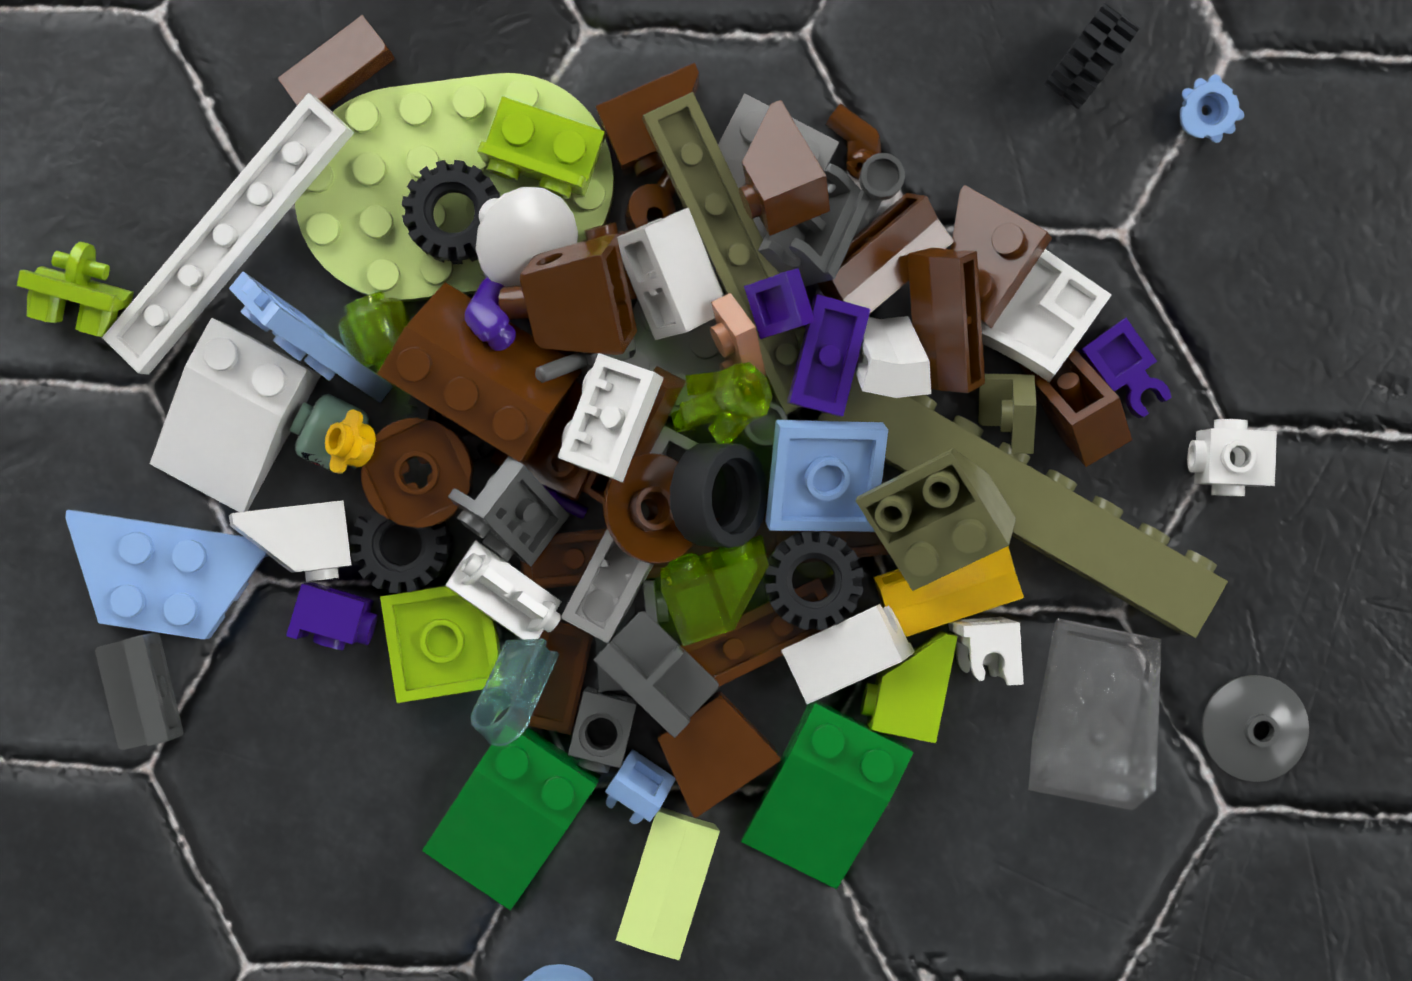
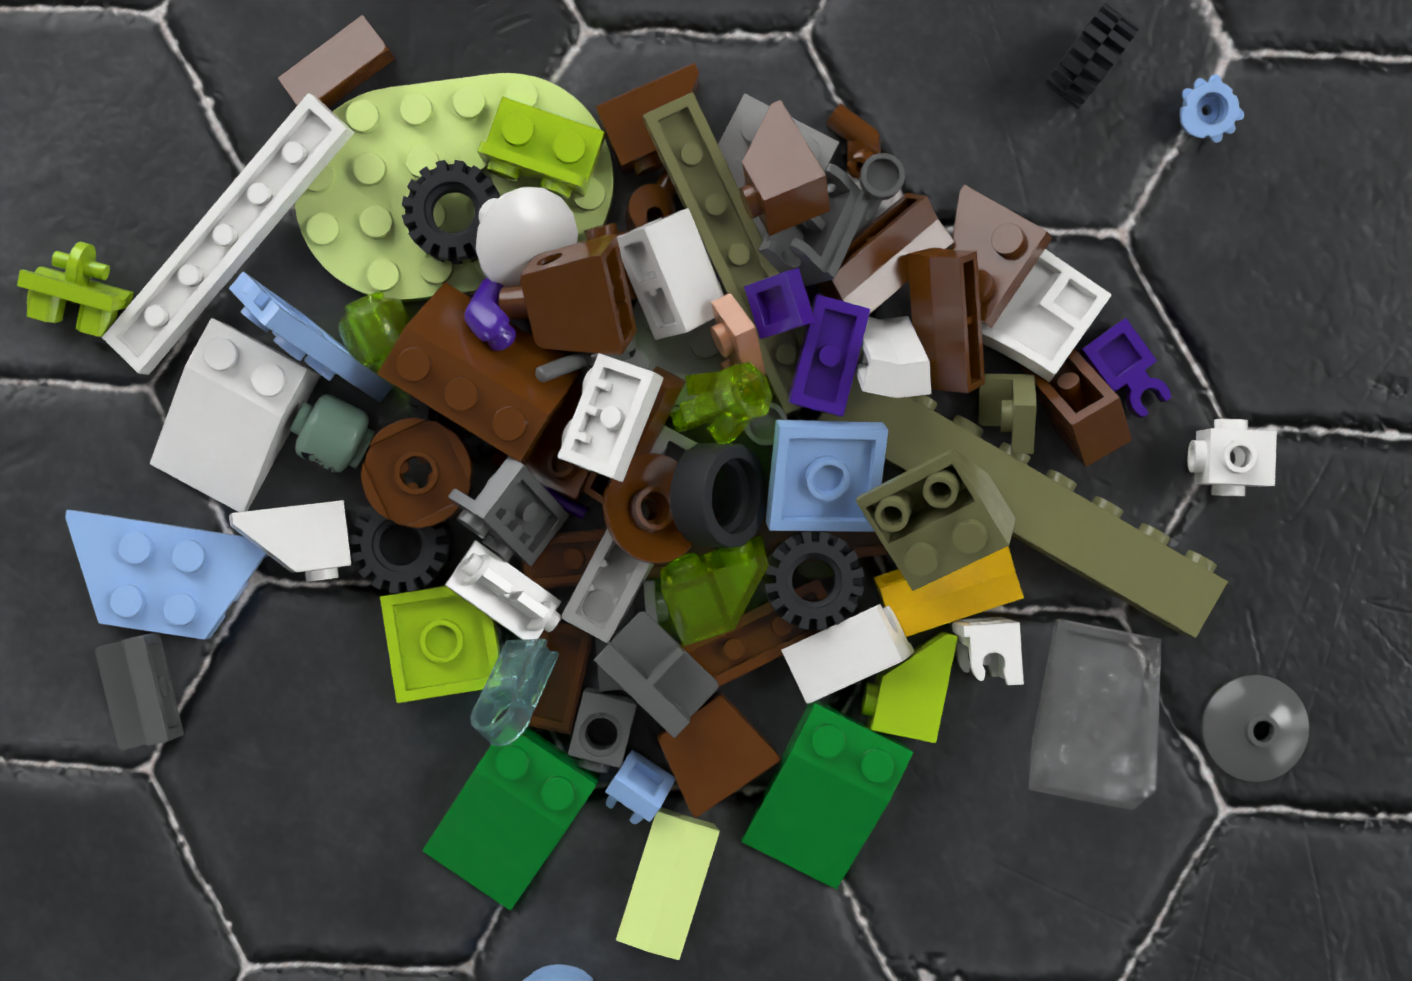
(333, 616): dark purple brick -> none
(349, 442): yellow plate -> none

